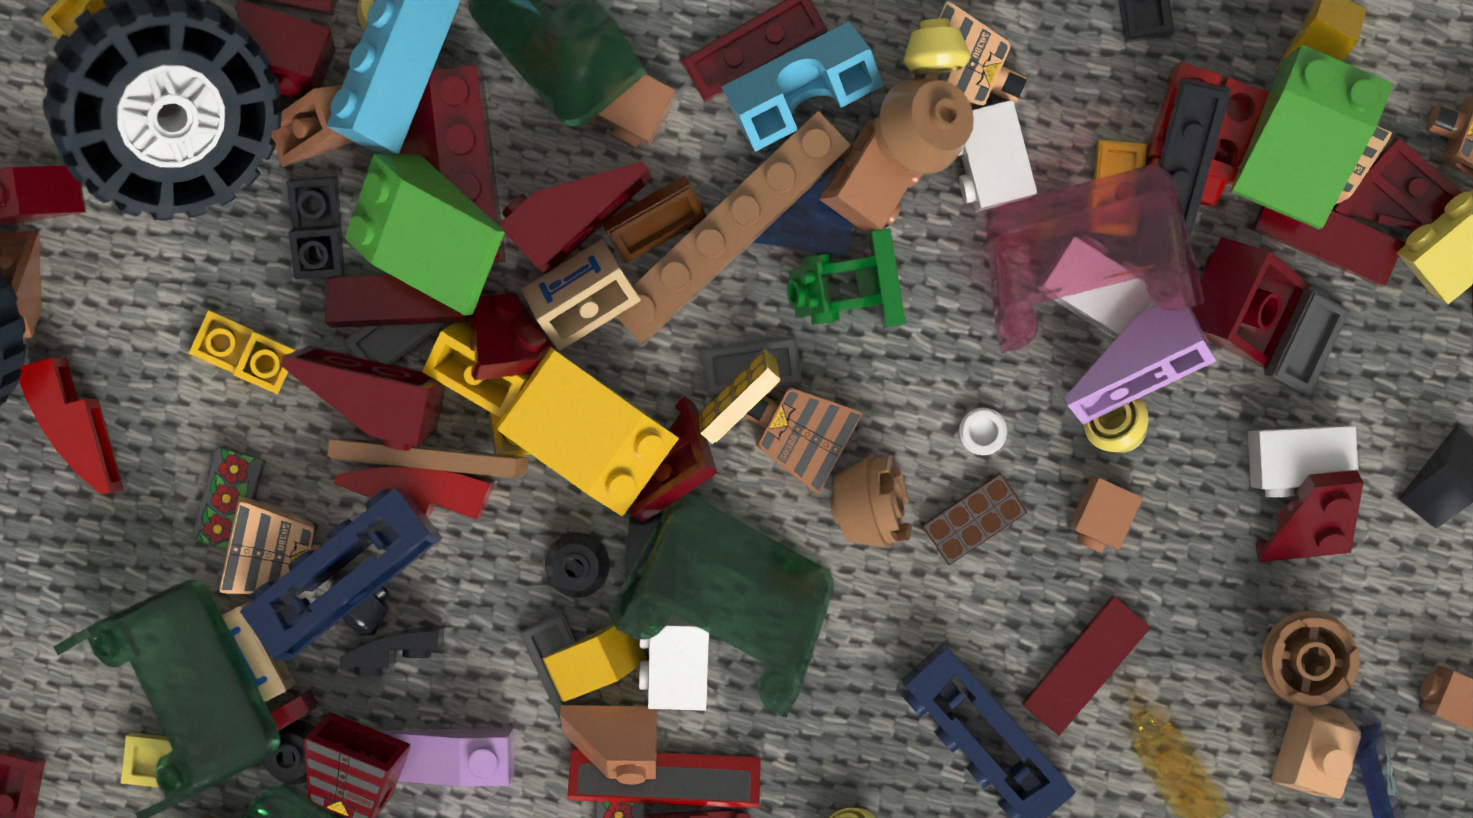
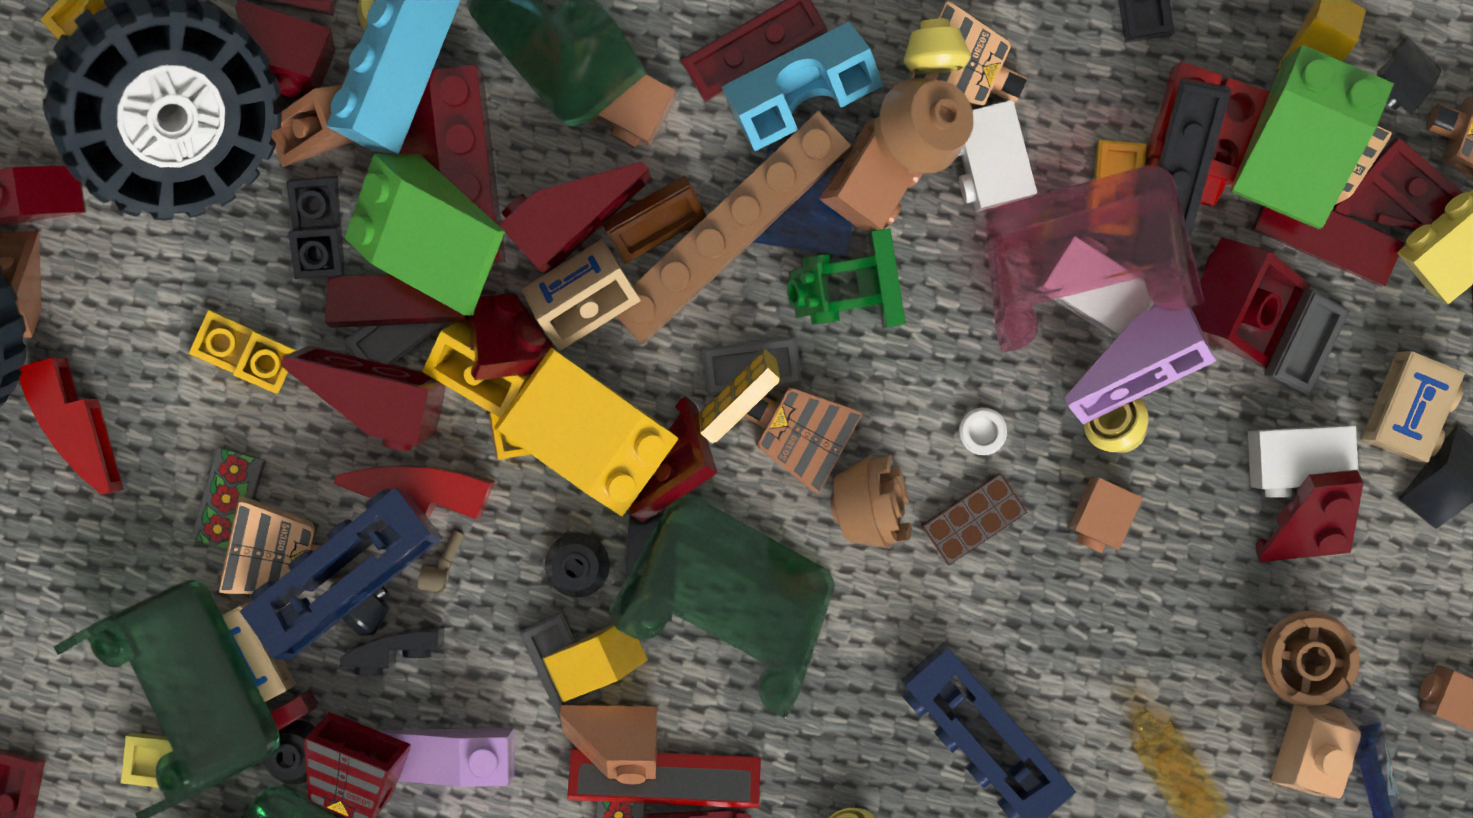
(429, 458): medium nougat tile -> none
(434, 578): none -> dark tan hand
(676, 667): white brick -> none
(1085, 665): dark red tile -> none
(1412, 76): none -> black slope
(1414, 406): none -> tan brick

